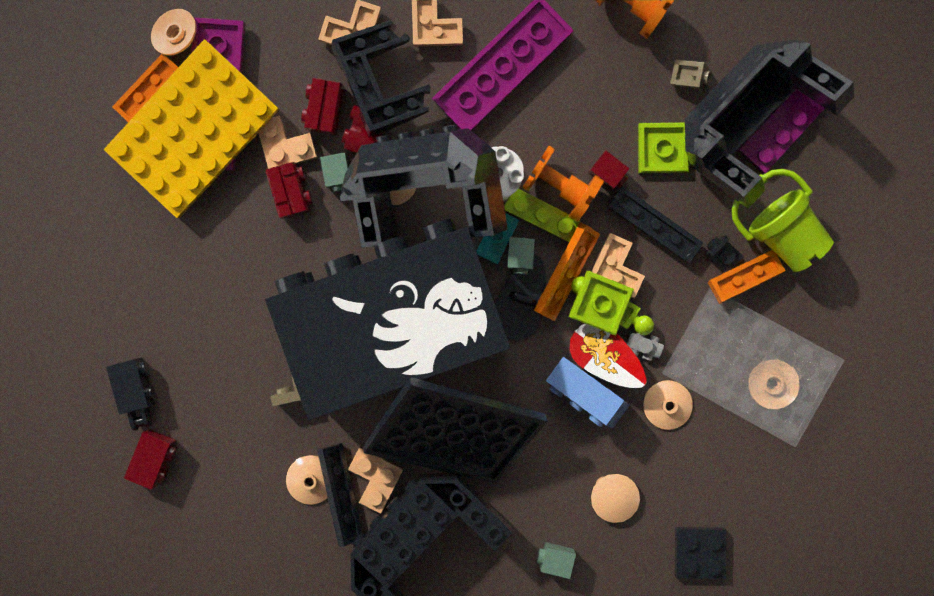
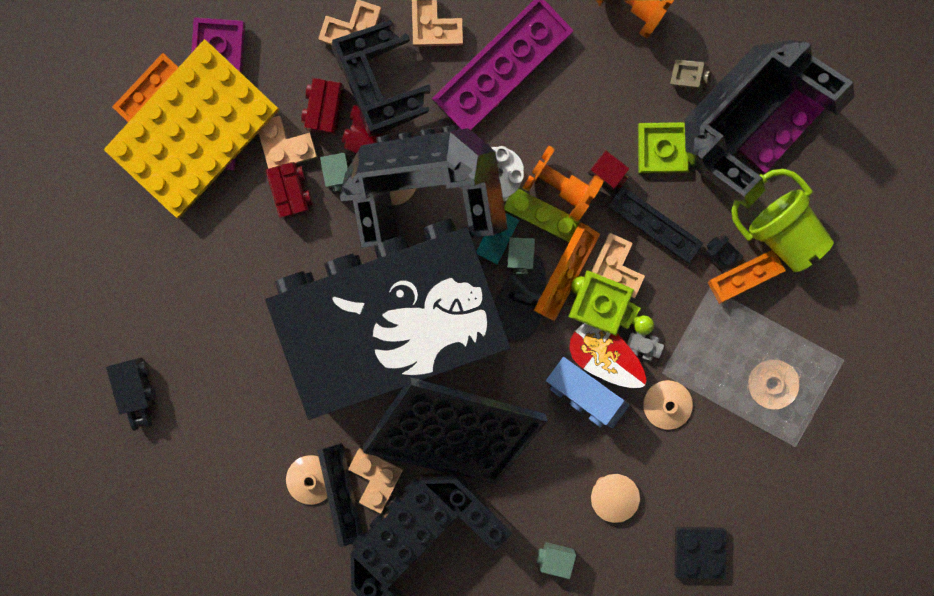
(150, 459): dark red piece -> none
(173, 32): light nougat dish -> none
(285, 395): dark tan bracket -> none

